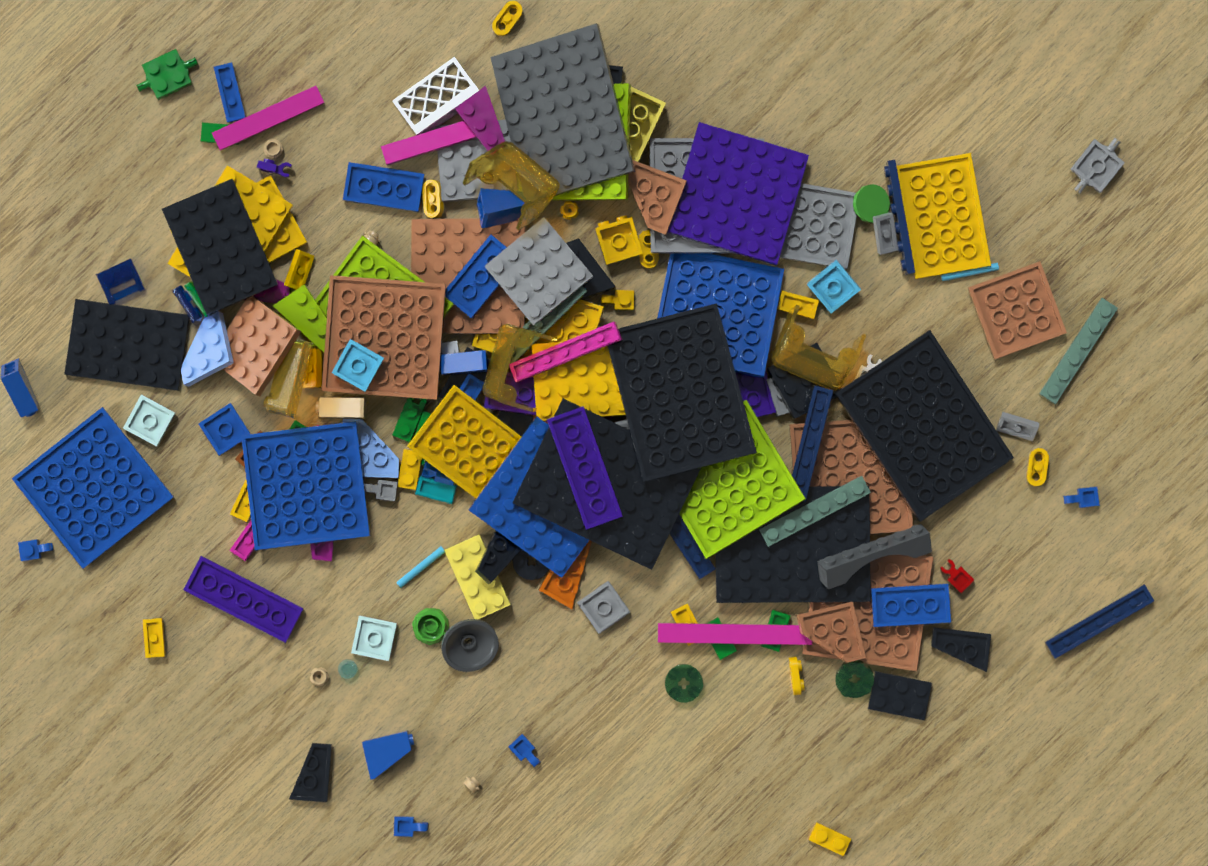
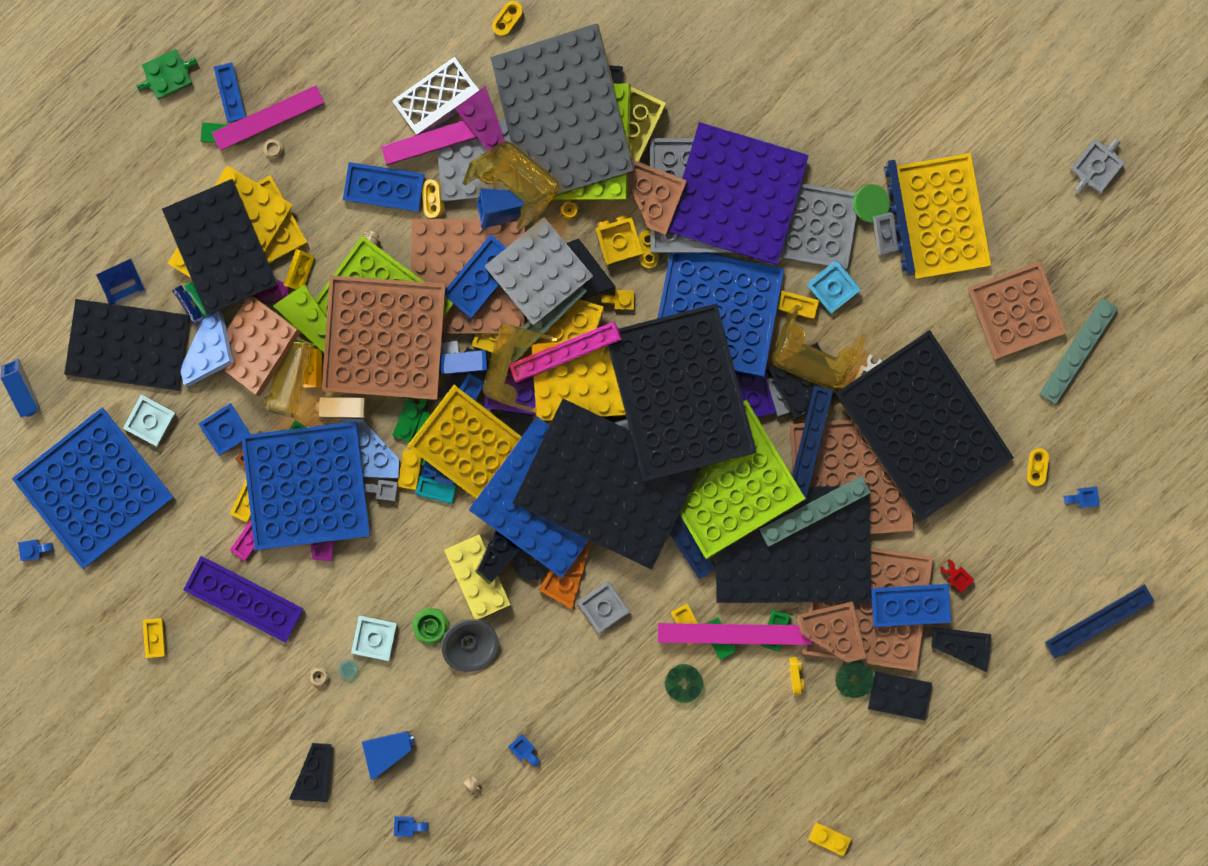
(270, 166): dark purple plate -> none
(357, 365): medium azure plate -> none
(420, 567): medium azure bar -> none
(584, 467): dark purple plate -> none
(840, 567): dark grey arch -> none
(960, 274): medium azure bar -> none
(1017, 426): light grey plate -> none

